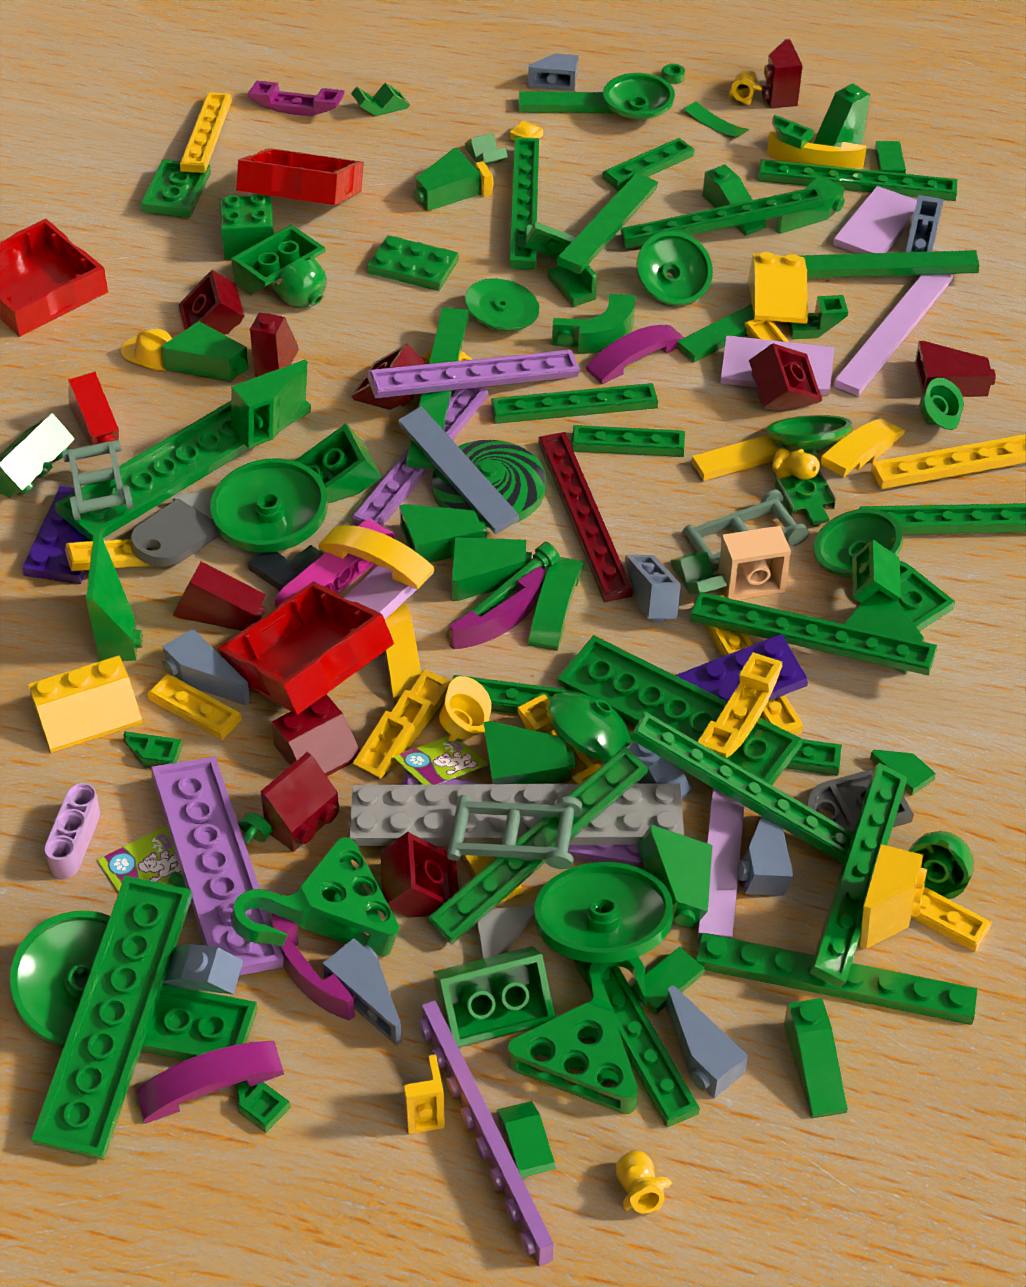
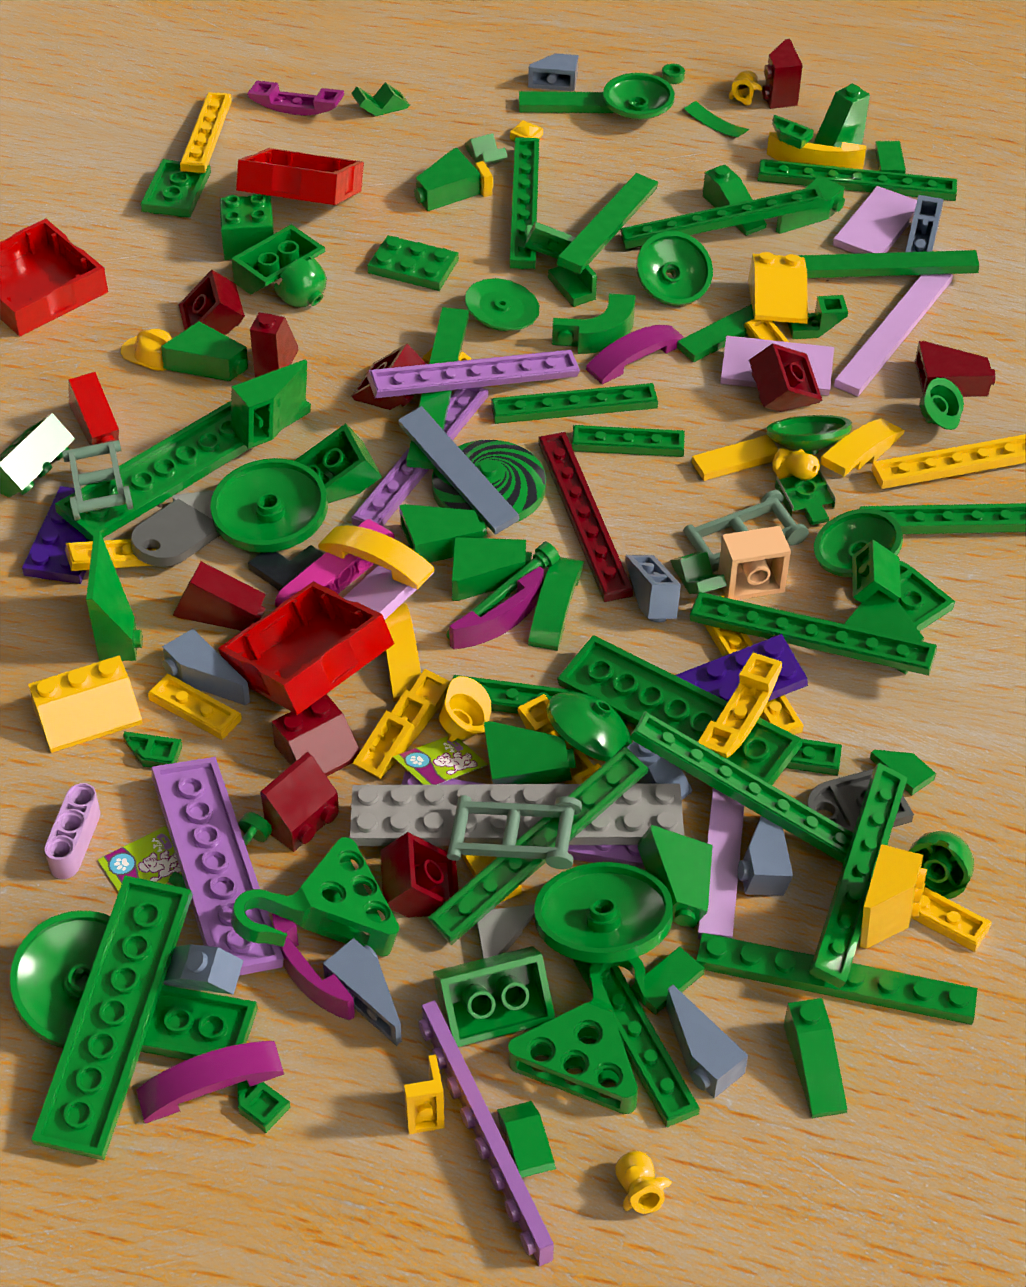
(649, 162): green tile -> none

